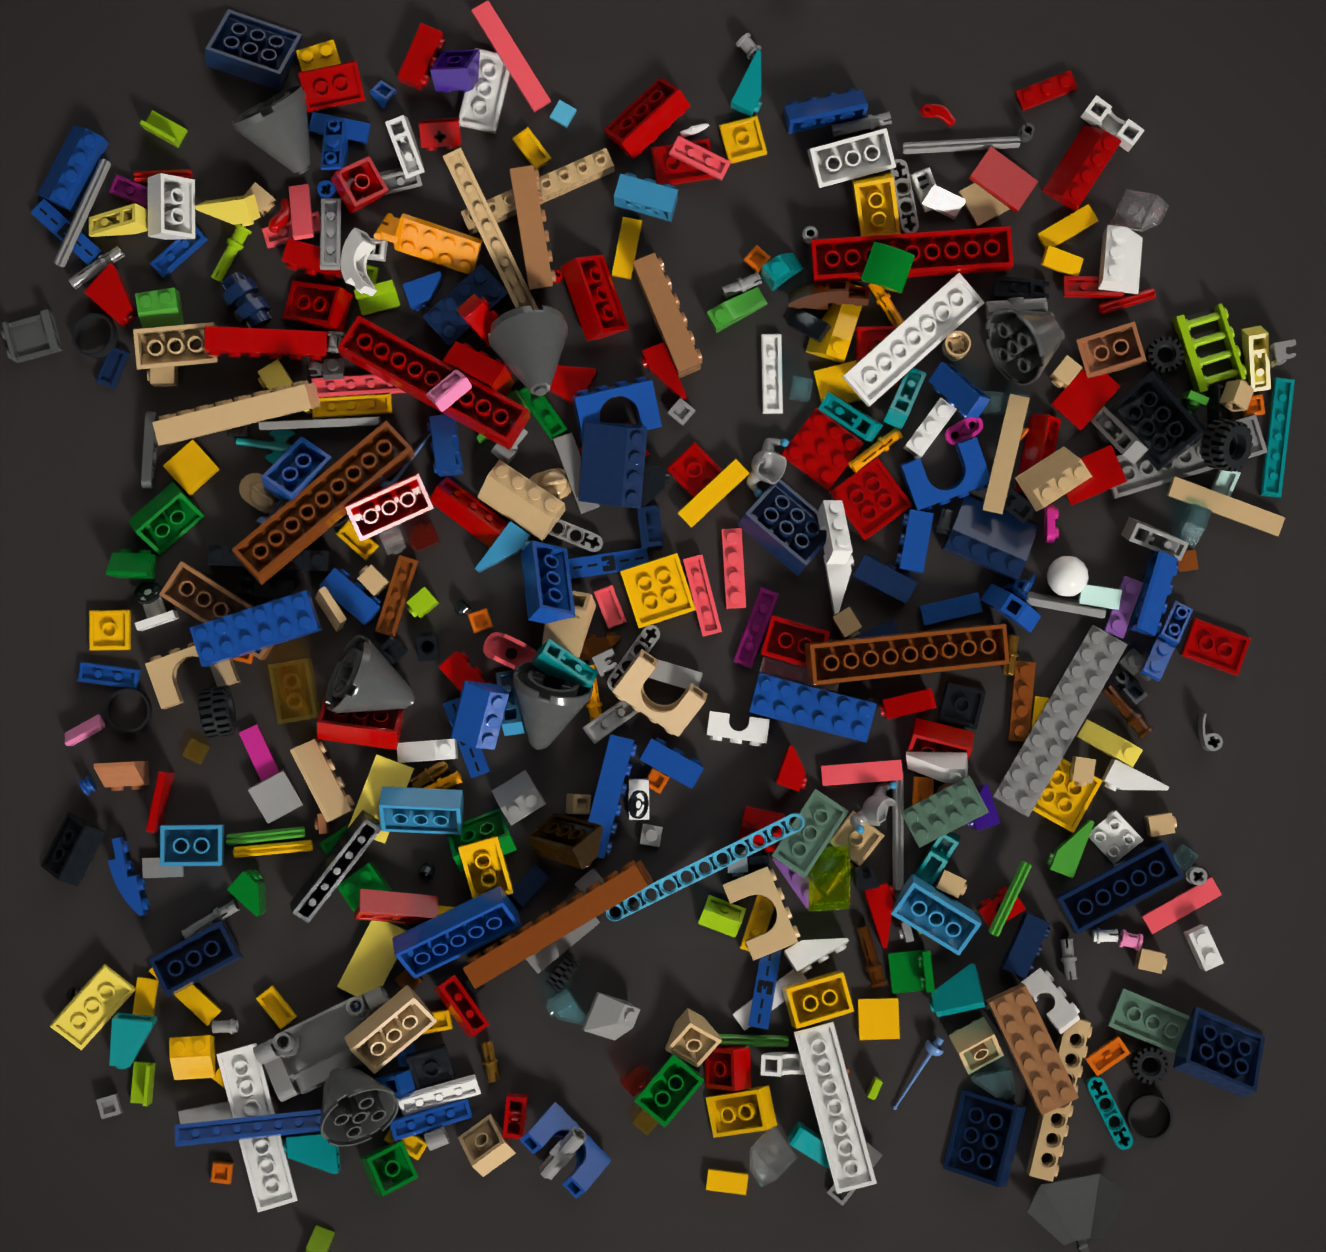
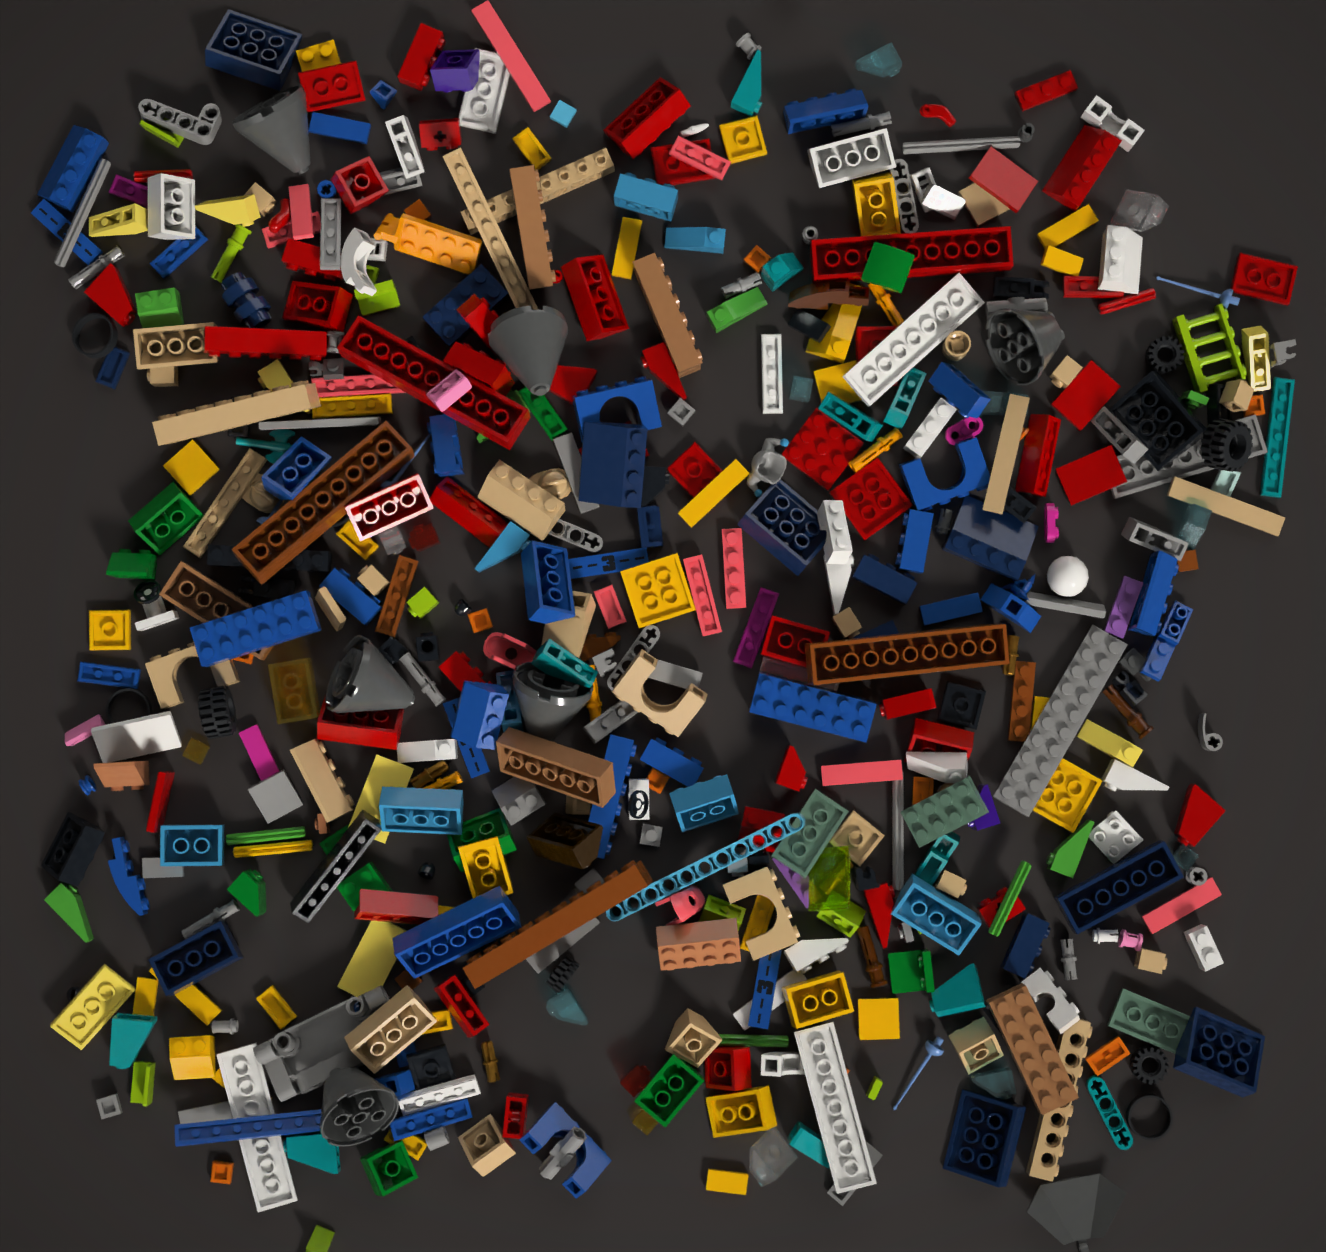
(32, 337): dark grey panel -> none
(70, 908): none -> bright green slope
(136, 737): none -> white tile
(149, 451): dark grey beam -> none
(178, 118): none -> light grey beam
(225, 503): none -> tan tile
(335, 144): blue slope -> none
(418, 210): none -> orange tile
(422, 290): blue slope -> none
(422, 679): none -> light grey pin
(507, 455): light grey pin -> none
(529, 884): dark blue tile -> none
(556, 767): none -> medium nougat brick
(610, 1016): light grey slope -> none
(681, 903): none -> coral piece
(696, 239): none -> dark azure slope
(698, 944): none -> nougat brick
(704, 803): none -> dark azure brick
(755, 732): white arch -> none
(844, 920): none -> lime panel
(874, 808): light grey piece -> none
(881, 62): none -> clear light blue slope
(1052, 478): tan slope -> none
(1082, 770): tan brick -> none
(1100, 597): light aqua tile -> none
(1111, 350): nougat slope -> none
(1160, 824): tan brick -> none
(1196, 816): none -> red slope
(1215, 646): red tile -> none
(1225, 298): none -> medium blue sword
(1263, 279): none -> red tile

